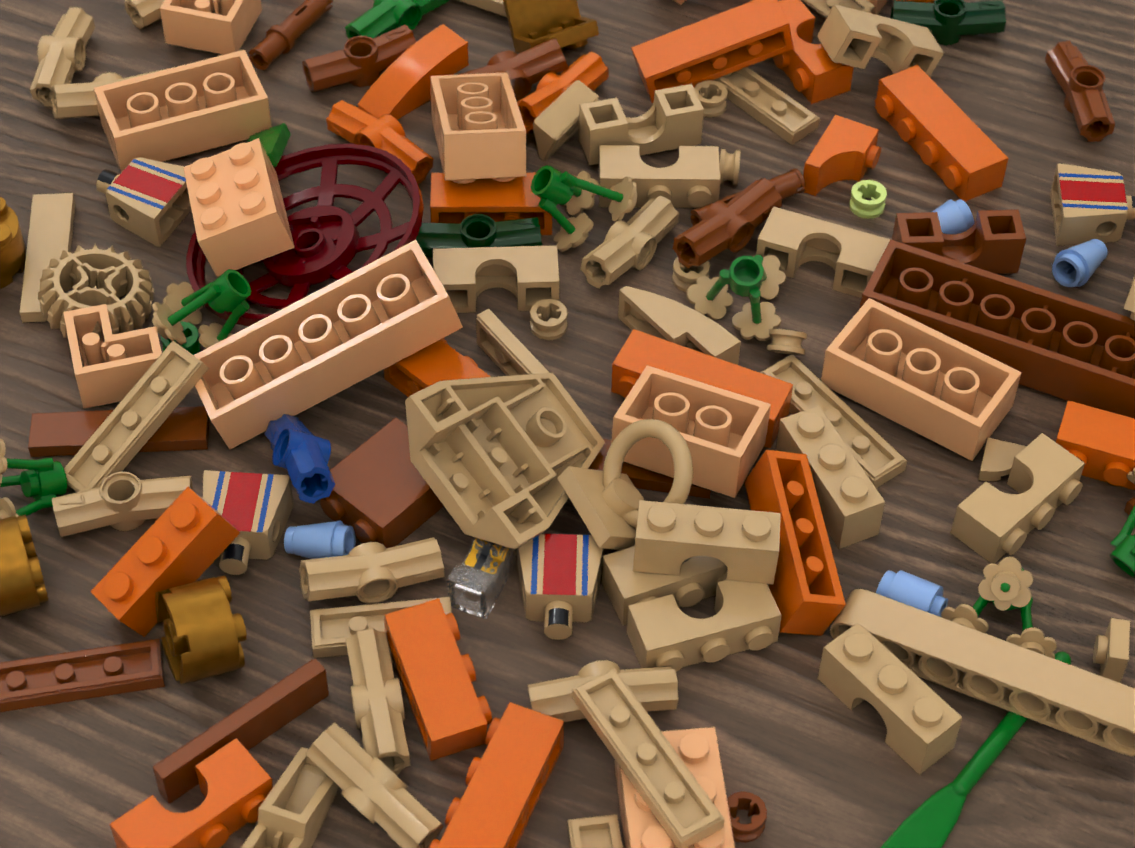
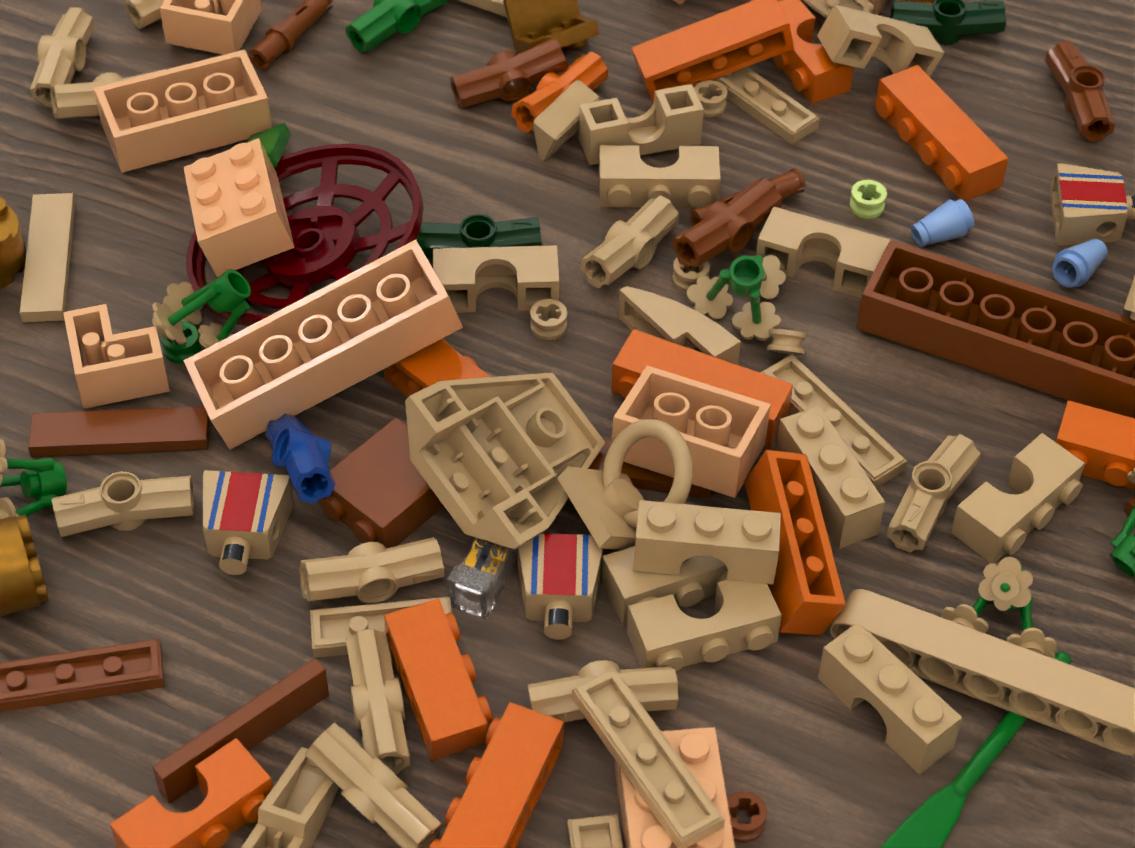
(95, 280): tan gear -> none
(135, 418): tan tile -> none
(147, 198): tan torso -> none
(165, 556): orange brick -> none
(200, 629): pearl gold brick -> none
(320, 540): light blue cone -> none
(358, 61): dark orange piece -> none
(381, 133): orange piece -> none
(407, 80): orange slope -> none
(478, 127): light nougat brick -> none
(499, 200): orange brick -> none
(504, 347): tan tile -> none
(577, 195): plant -> none
(729, 166): tan bush -> none
(841, 154): orange arch -> none
(913, 591): light blue brick -> none
(920, 378): light nougat brick -> none
(929, 491): none -> tan piece
(990, 244): dark orange arch -> none
(998, 459): tan tile -> none
(1113, 649): tan plate -> none

